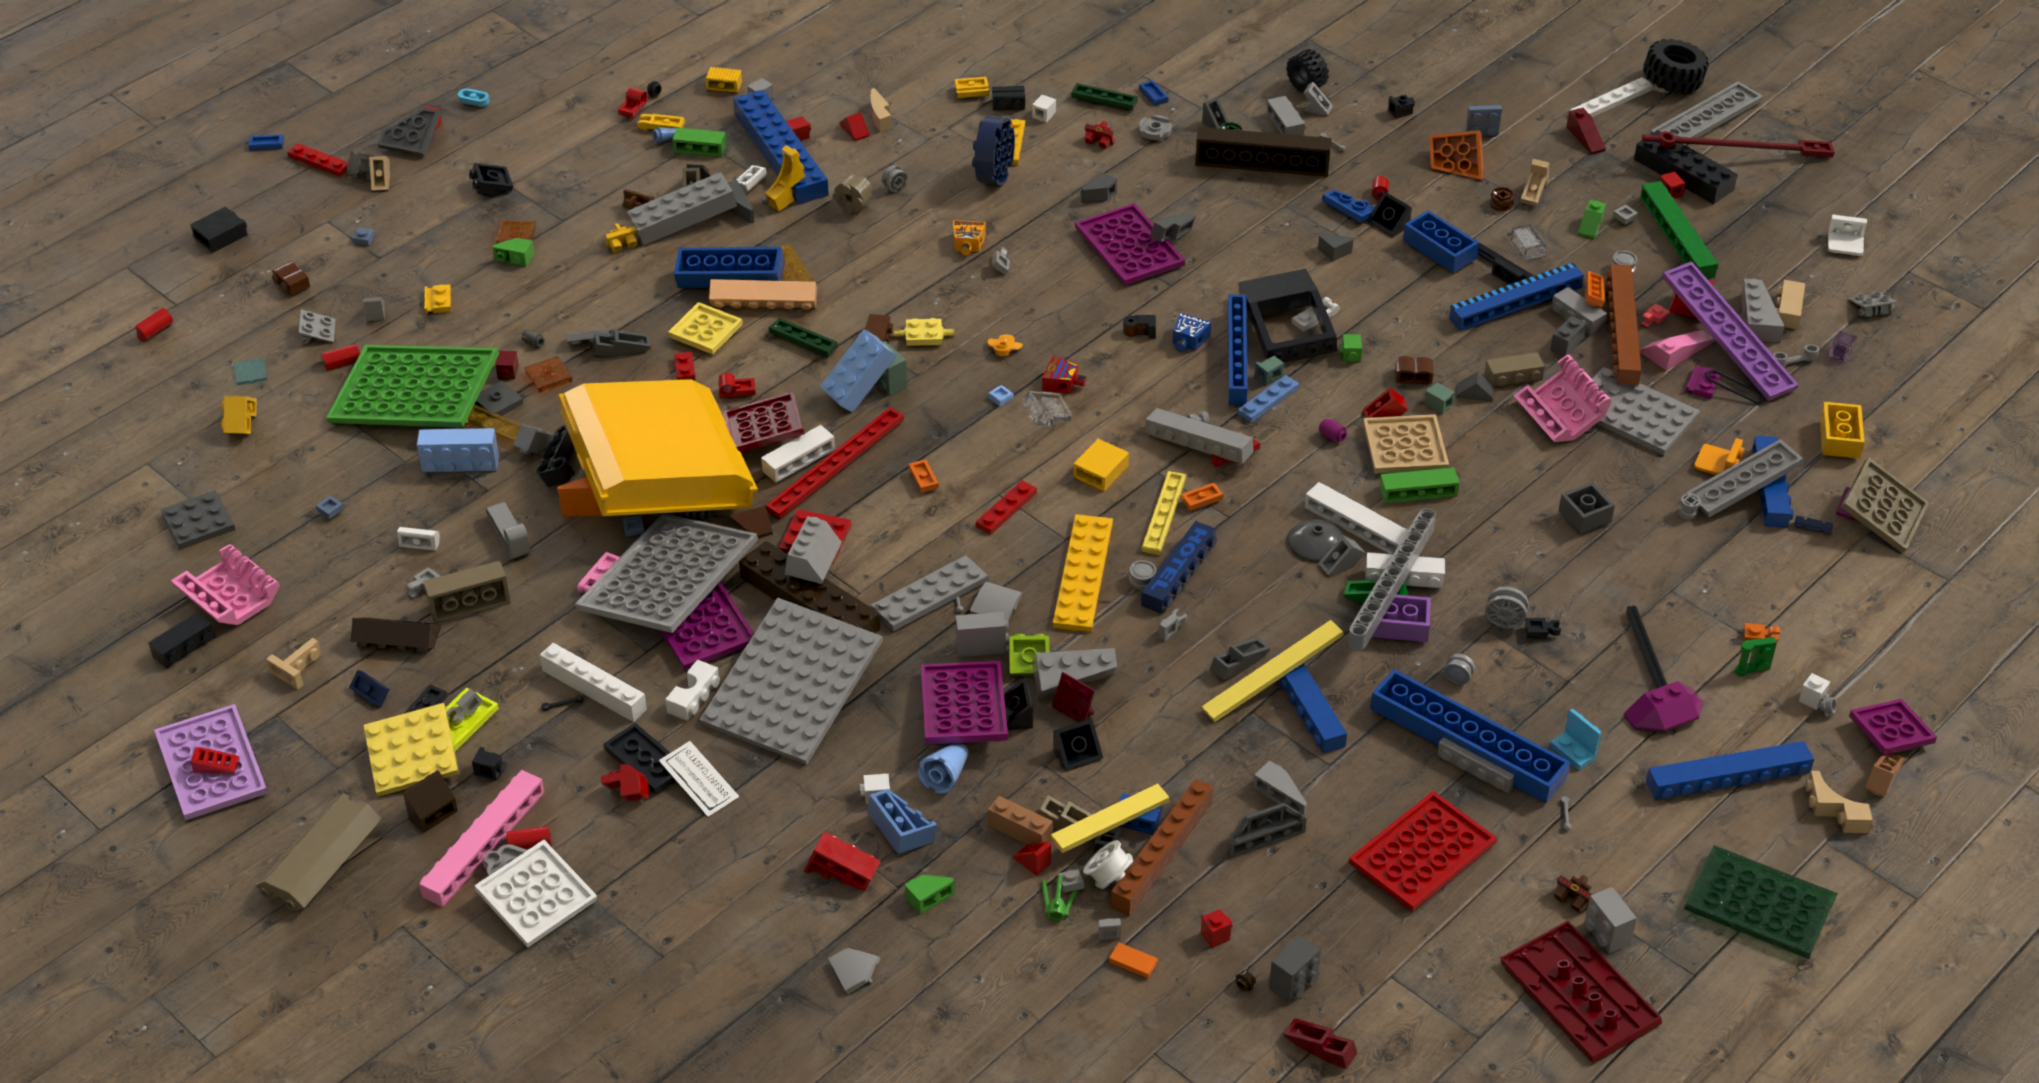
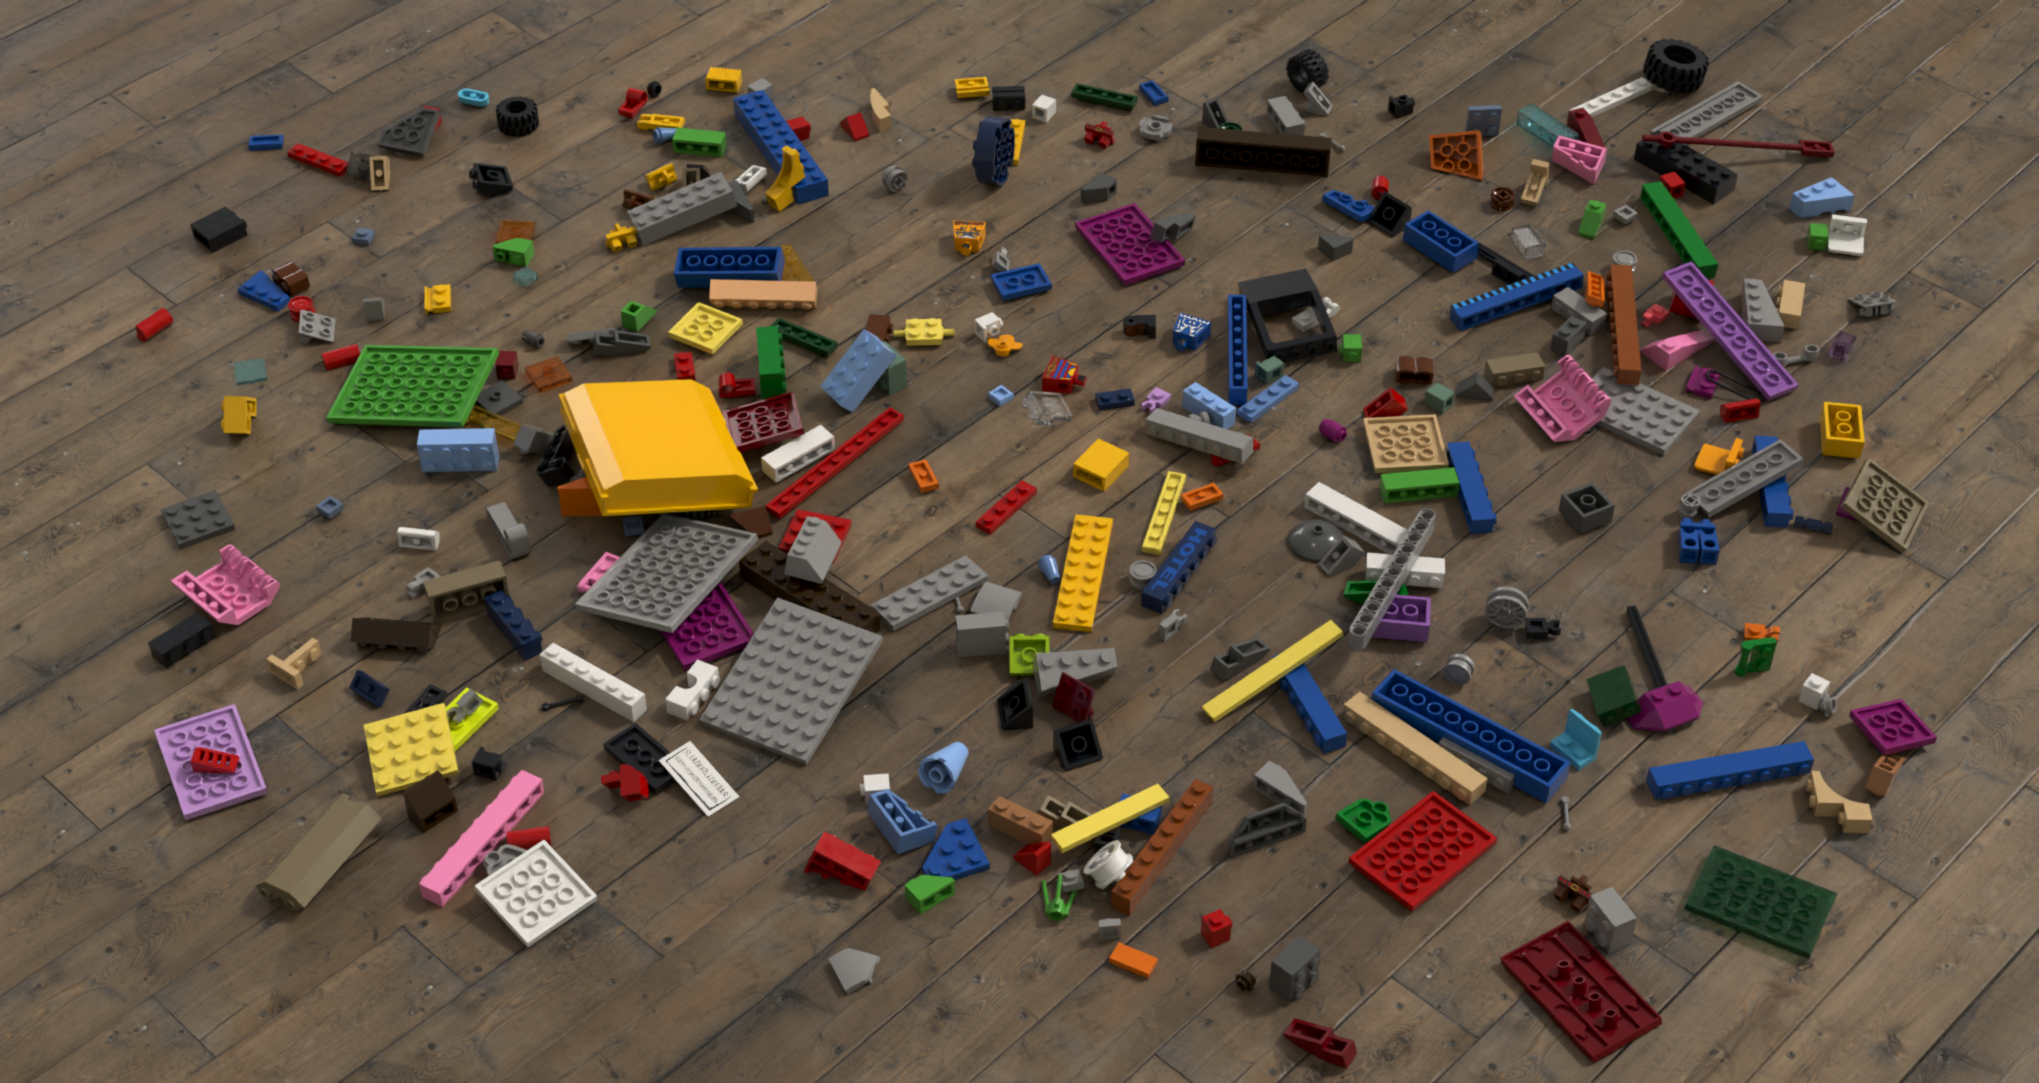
(264, 291): none -> blue wing
(300, 303): none -> red wheel
(514, 625): none -> dark blue brick
(517, 116): none -> black tyre
(525, 276): none -> clear light blue tile
(636, 315): none -> bright green slope
(661, 177): none -> yellow hips
(771, 362): none -> green brick
(853, 193): dark tan brick -> none
(956, 853): none -> blue plate
(963, 702): magenta plate -> none
(988, 326): none -> white brick
(1021, 282): none -> blue plate
(1049, 568): none -> medium blue cone
(1114, 399): none -> dark blue plate
(1156, 398): none -> lavender plate
(1199, 399): none -> light blue brick
(1365, 818): none -> green plate
(1415, 748): none -> tan brick
(1471, 491): none -> blue brick
(1543, 125): none -> clear light blue brick
(1579, 157): none -> bright pink wedge
(1614, 695): none -> dark green brick
(1698, 539): none -> blue hips
(1740, 410): none -> red brick
(1817, 236): none -> bright green brick
(1820, 198): none -> light blue wedge

